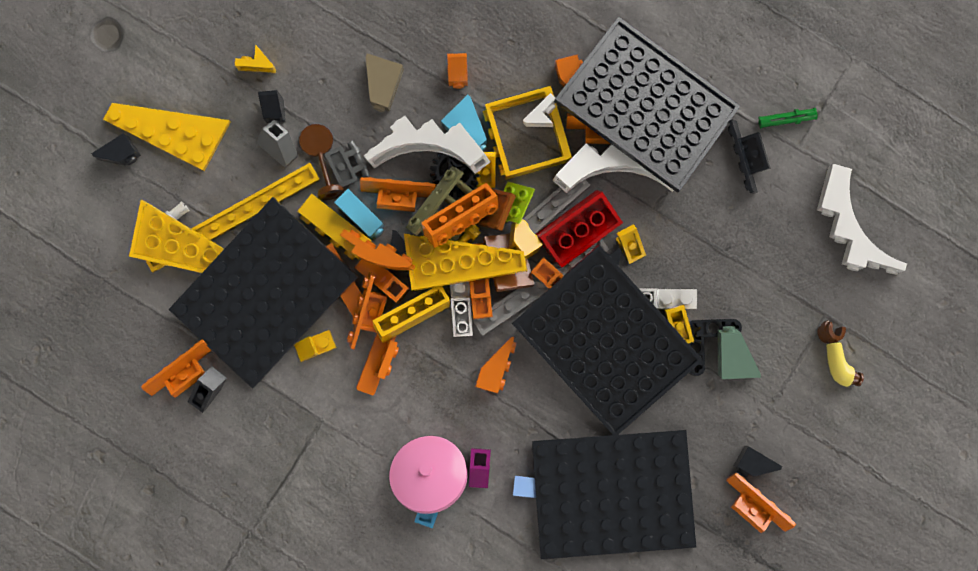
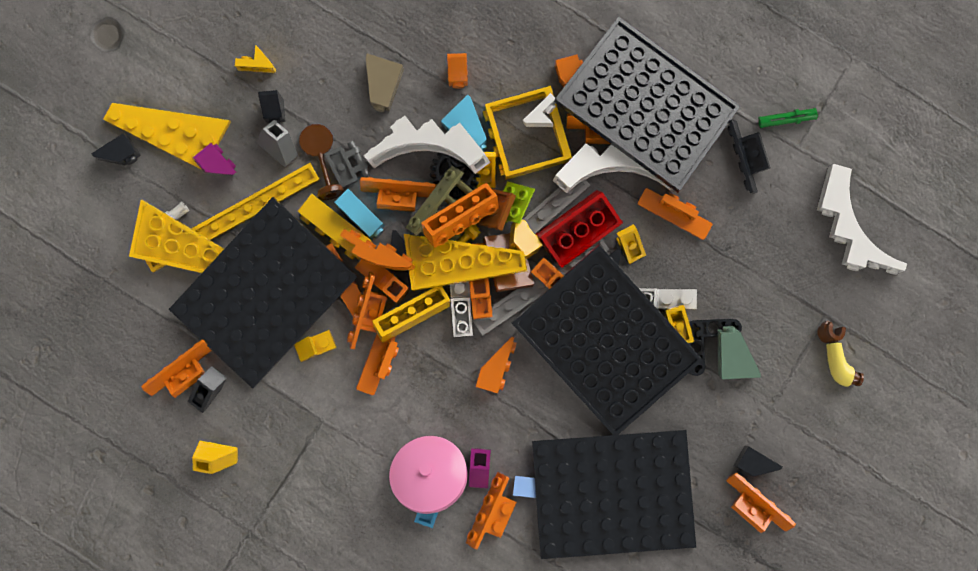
(212, 161): none -> magenta slope
(213, 457): none -> yellow slope
(493, 513): none -> orange bracket
(675, 212): none -> orange bracket

